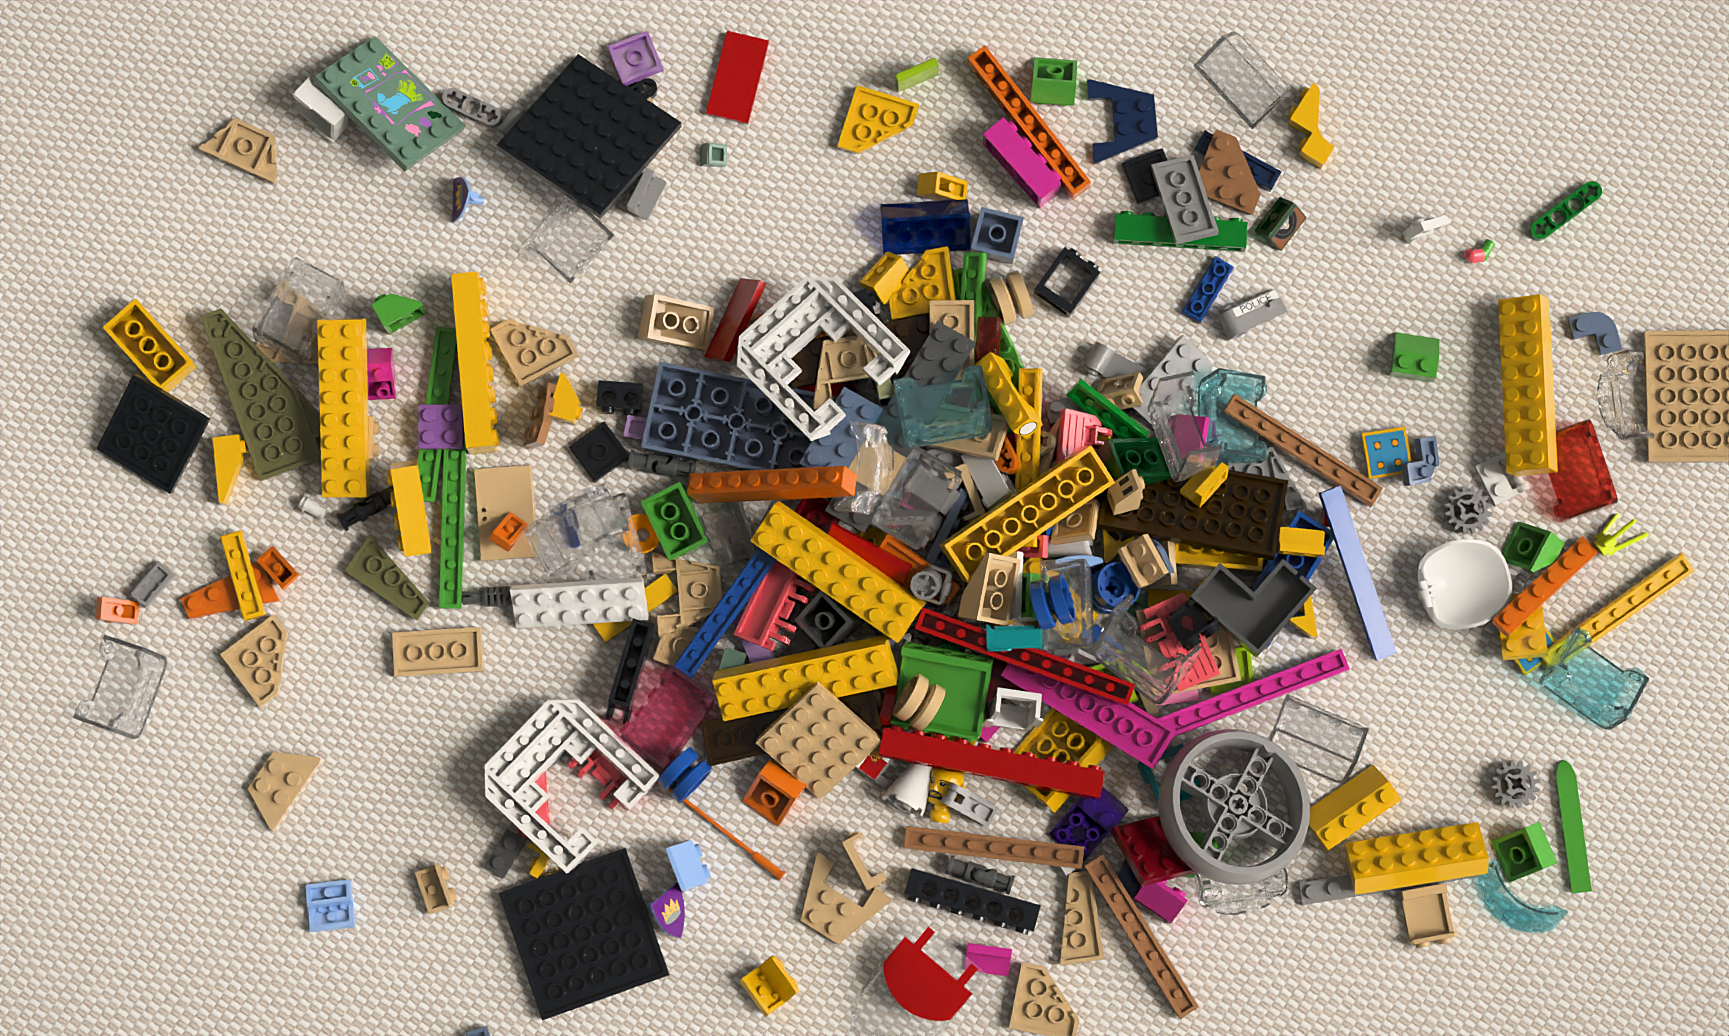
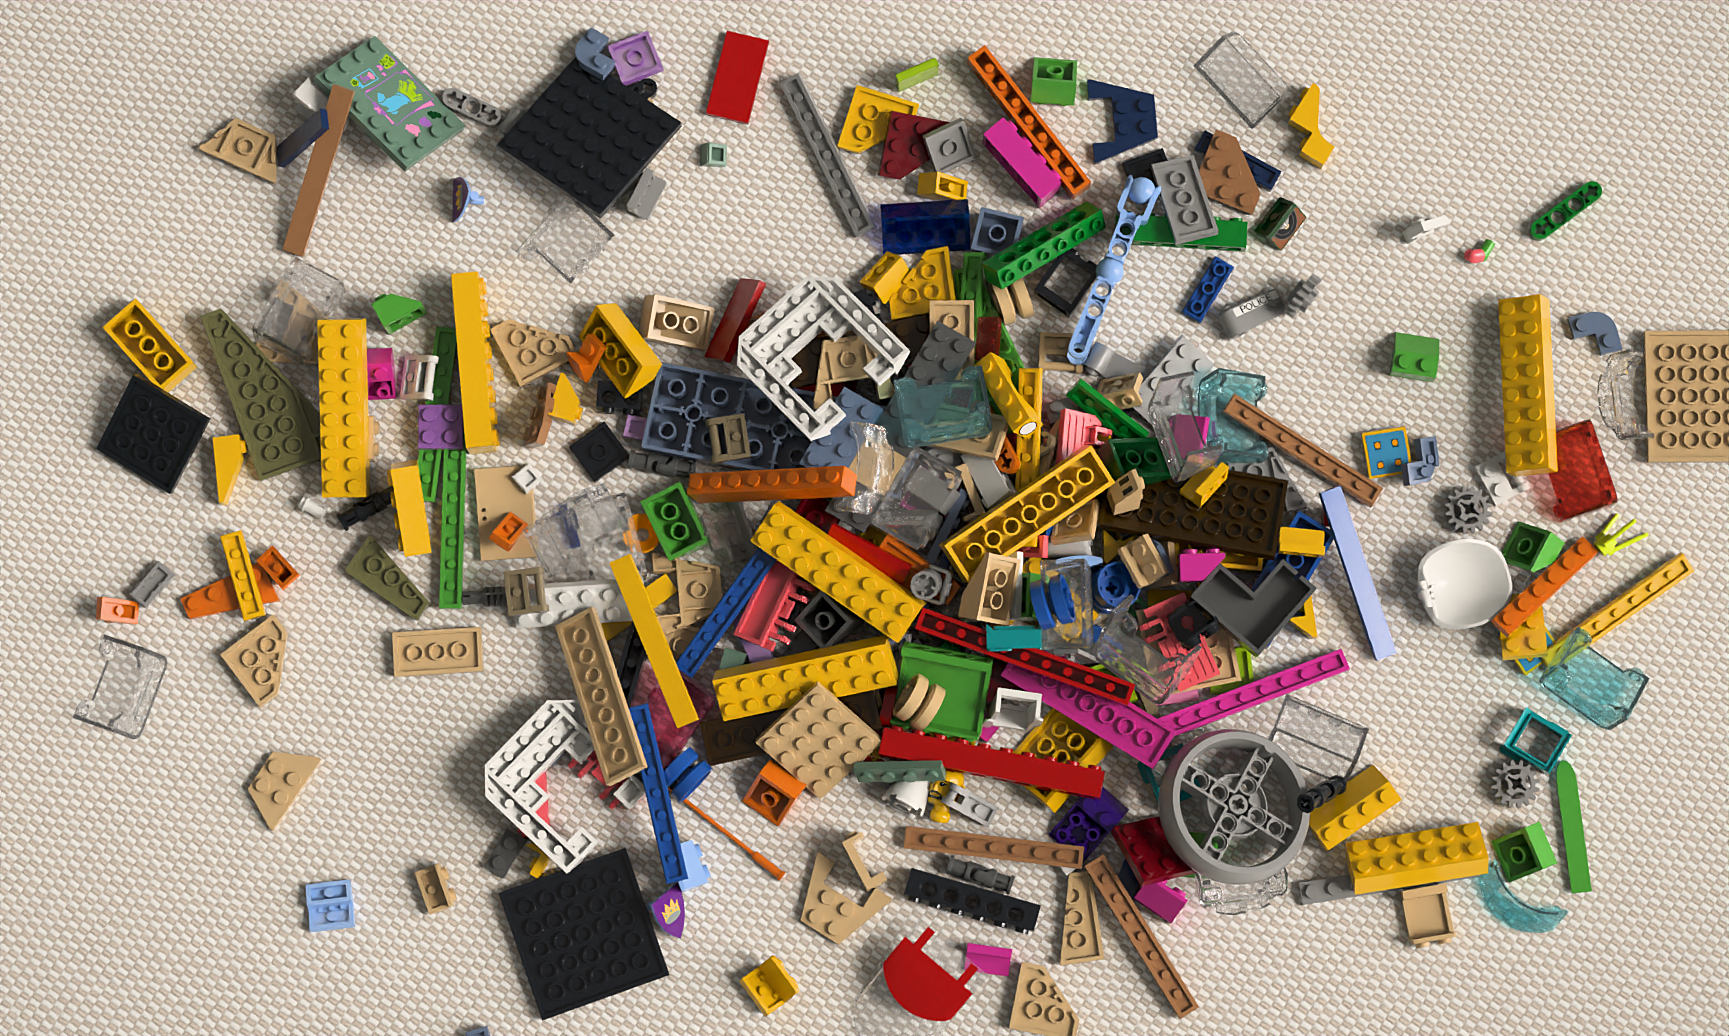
(302, 137): none -> dark blue tile
(318, 172): none -> medium nougat tile
(413, 377): none -> white plate
(518, 591): none -> dark tan plate
(527, 478): none -> white tile
(587, 358): none -> orange slope
(589, 55): none -> sand blue plate
(601, 696): none -> tan plate
(627, 356): none -> yellow slope
(654, 641): none -> yellow tile
(658, 798): none -> blue tile
(735, 435): none -> dark tan plate
(828, 155): none -> light grey plate
(899, 771): none -> sand green plate
(904, 144): none -> dark red plate
(949, 146): none -> light grey plate
(1043, 245): none -> green brick
(1056, 345): none -> tan plate
(1110, 269): none -> light blue piece
(1196, 567): none -> dark pink slope
(1302, 295): none -> light grey gear
(1321, 793): none -> black piece
(1510, 750): none -> teal piece

